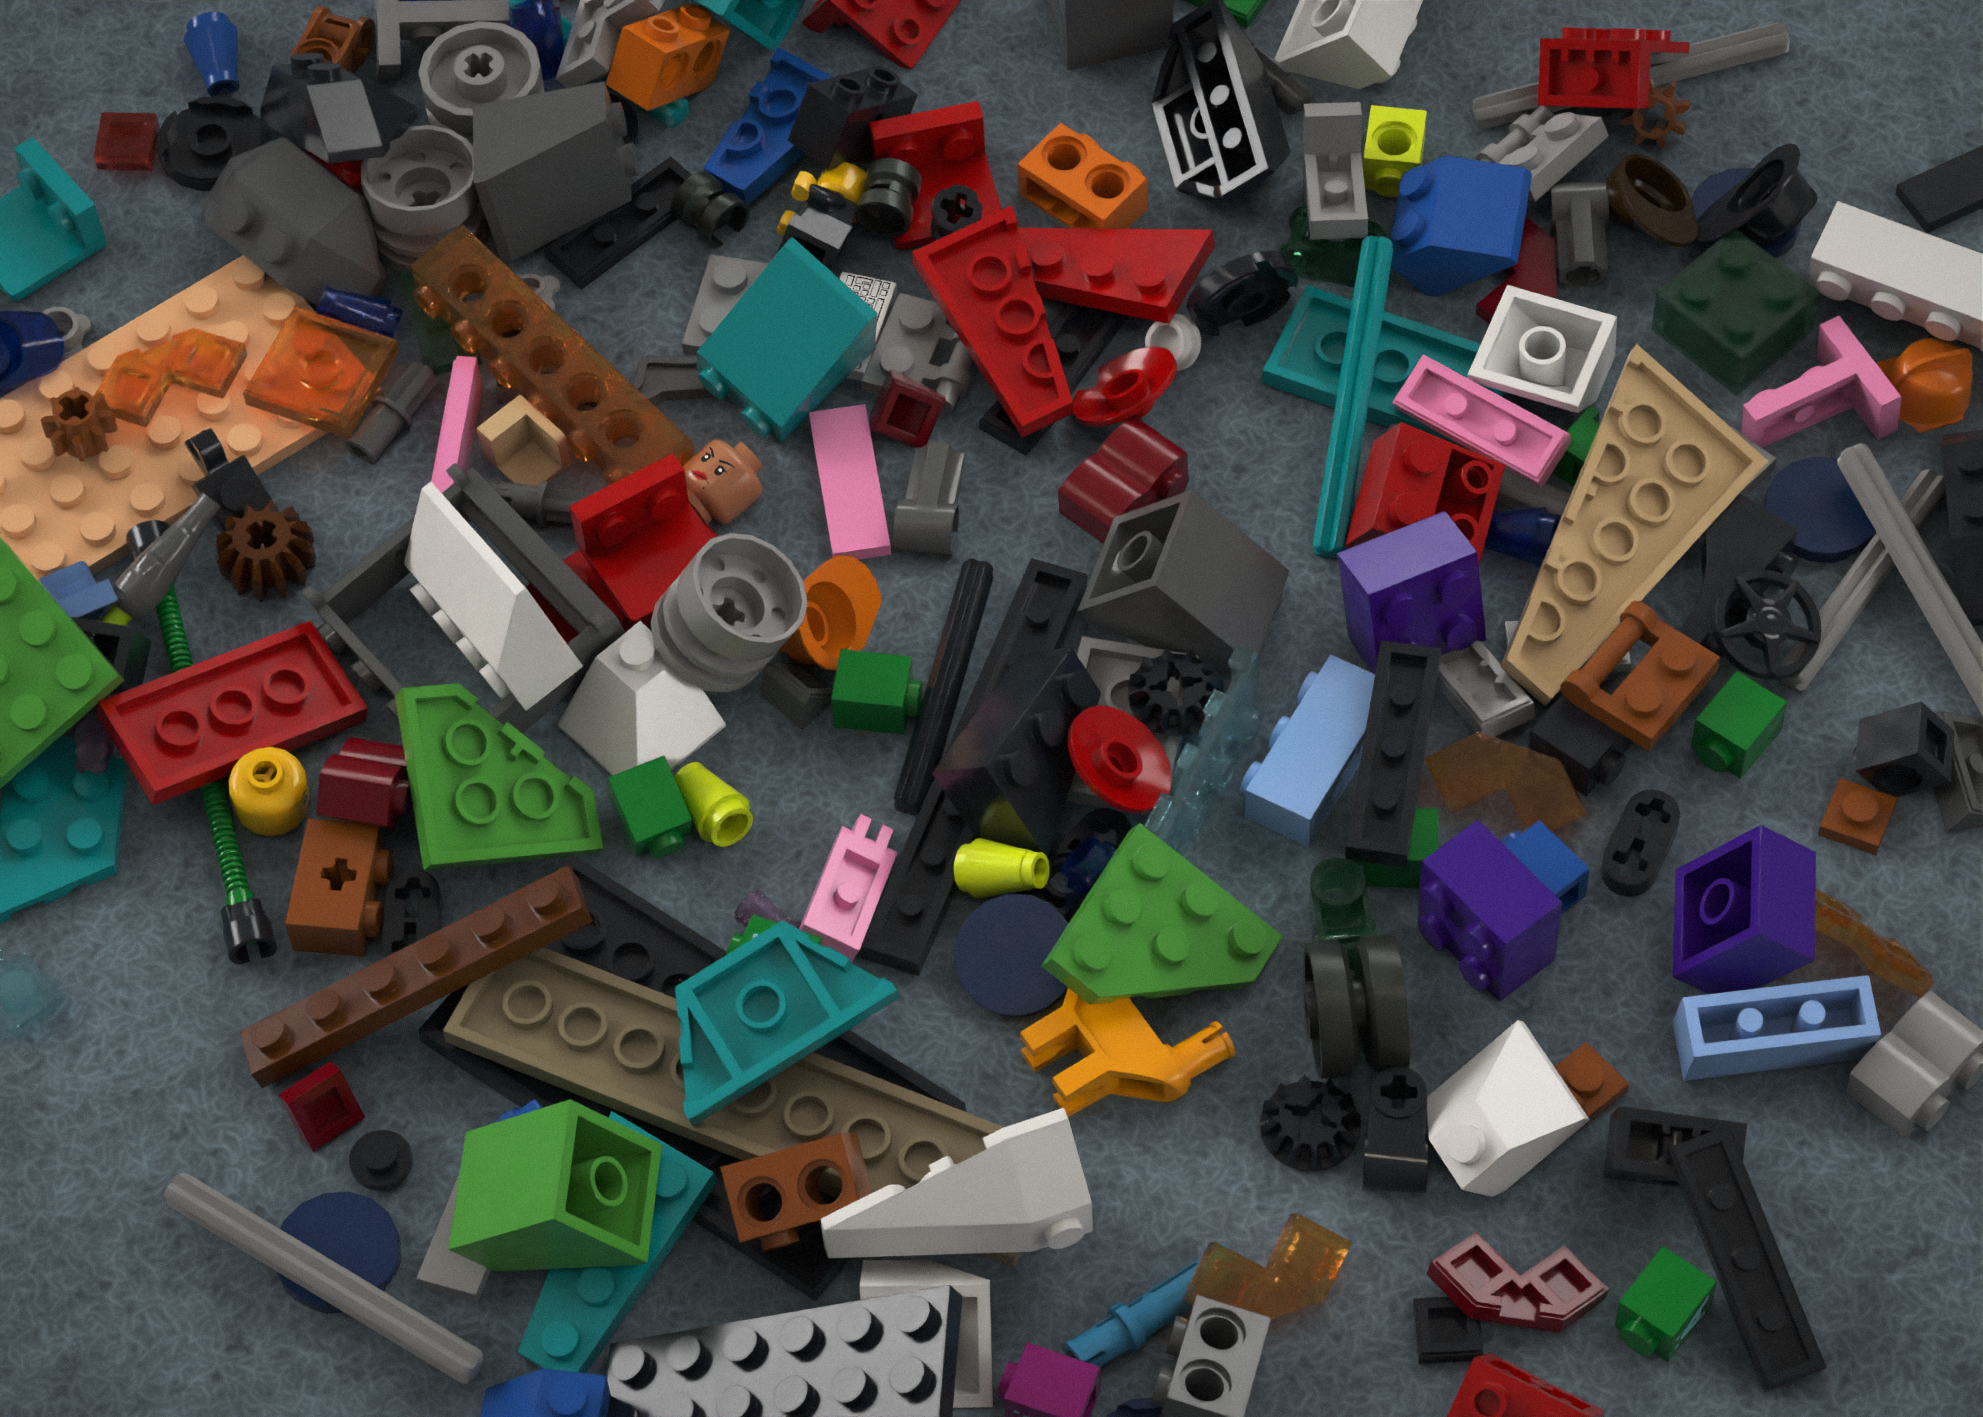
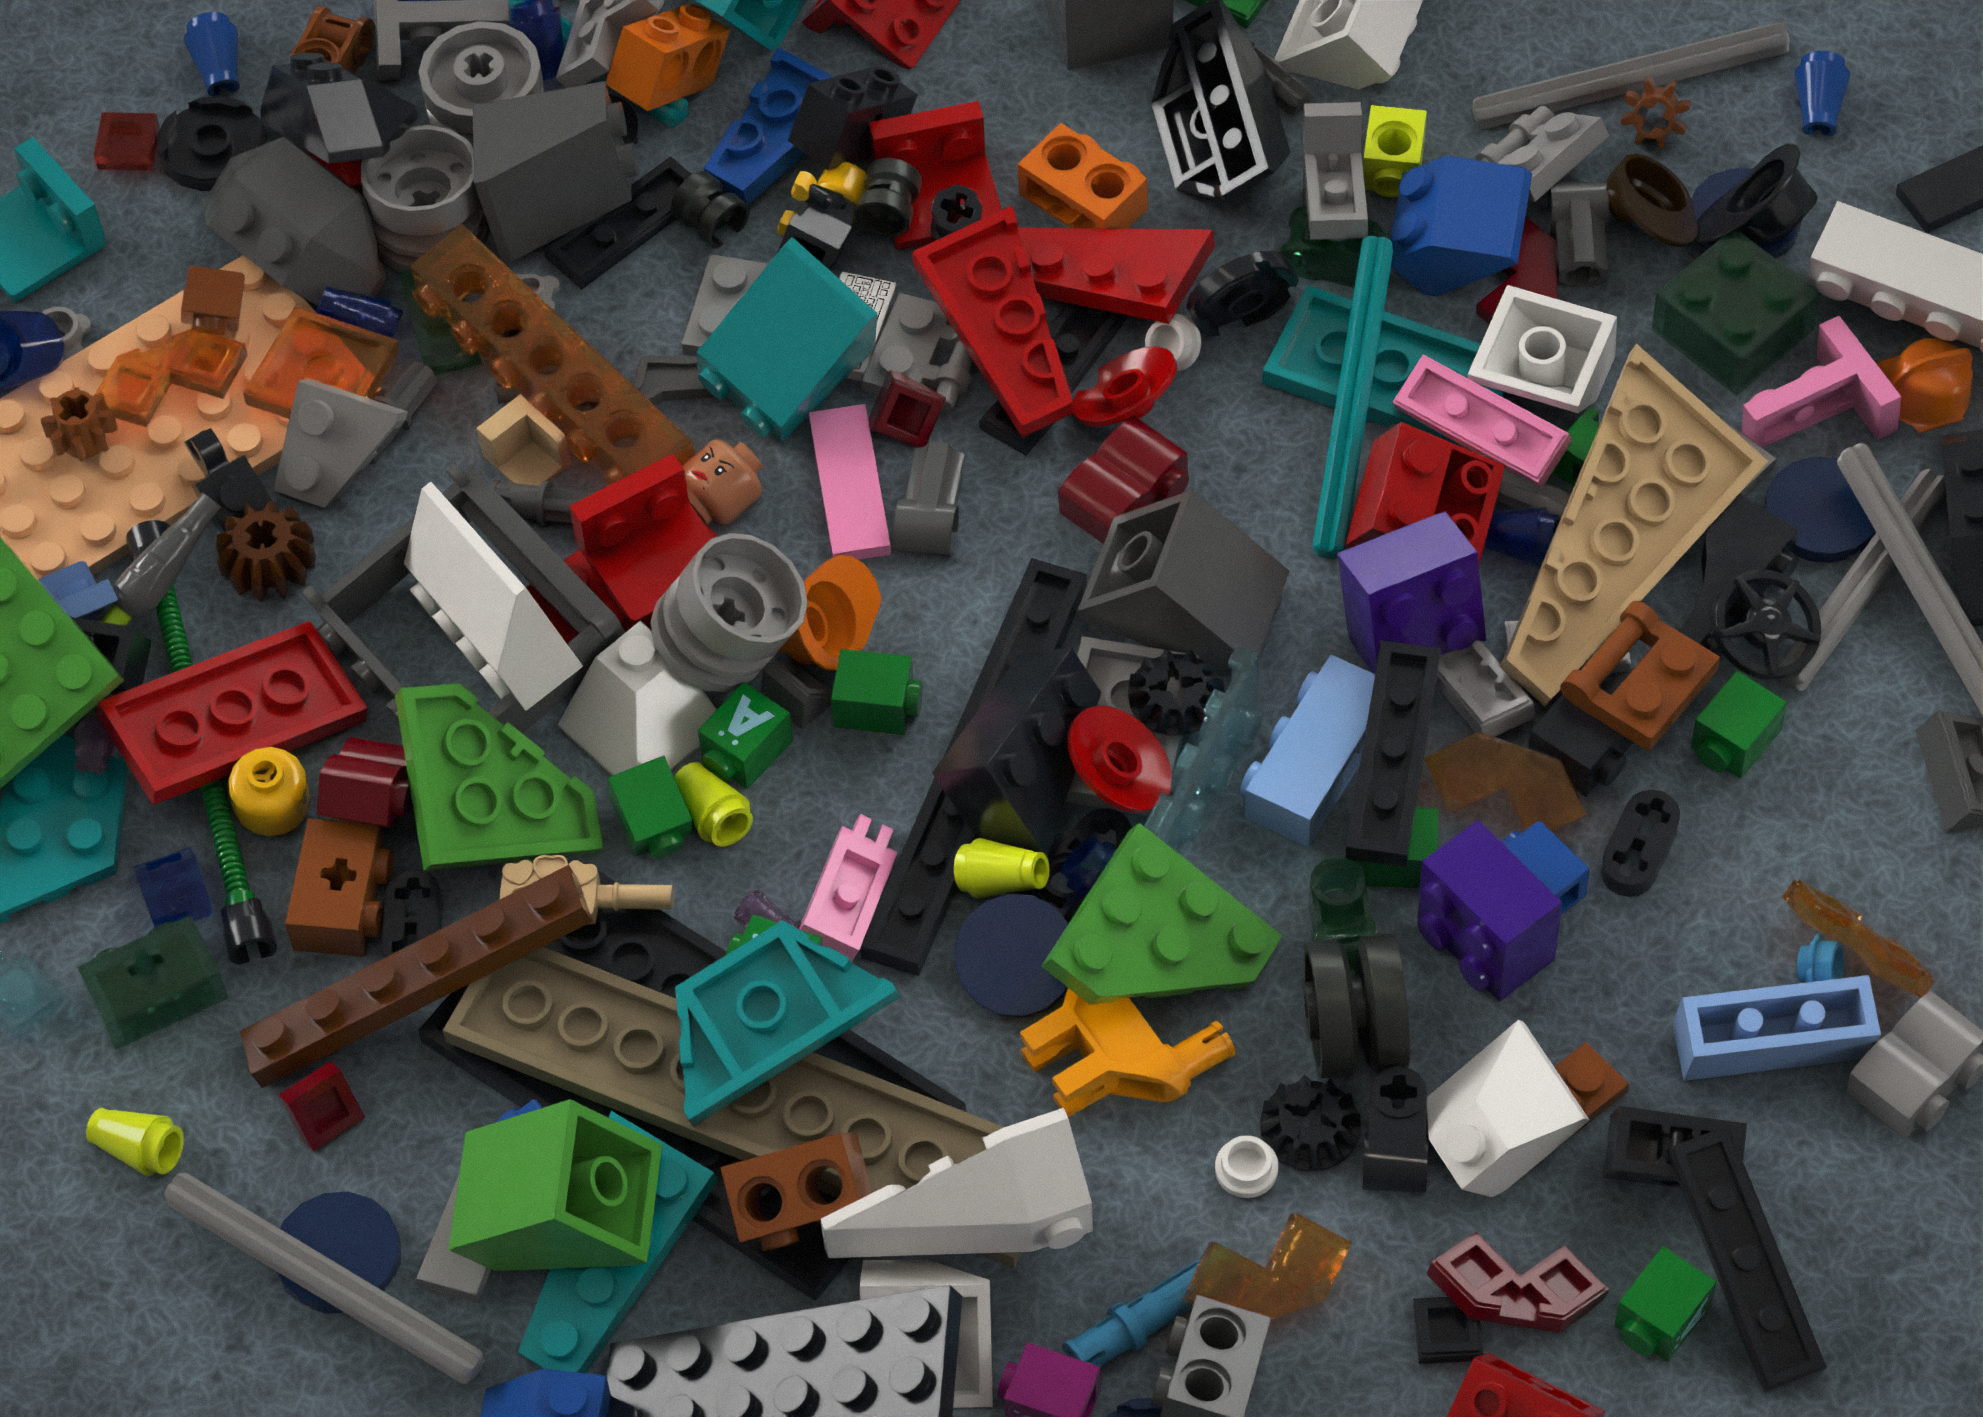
(137, 1007): none -> clear green brick
(137, 1139): none -> neon yellow cone
(174, 887): none -> clear blue bracket
(212, 300): none -> dark orange bracket
(330, 441): none -> light grey wing
(380, 1160): black plate -> none
(458, 420): bright pink tile -> none
(596, 895): none -> tan piece
(744, 736): none -> green brick
(944, 685): black axle -> none
(1246, 1167): none -> white plate
(1600, 66): red bracket -> none
(1744, 913): dark purple brick -> none
(1821, 90): none -> blue cone
(1821, 960): none -> dark azure plate
(1857, 816): dark orange plate -> none
(1904, 750): black brick -> none

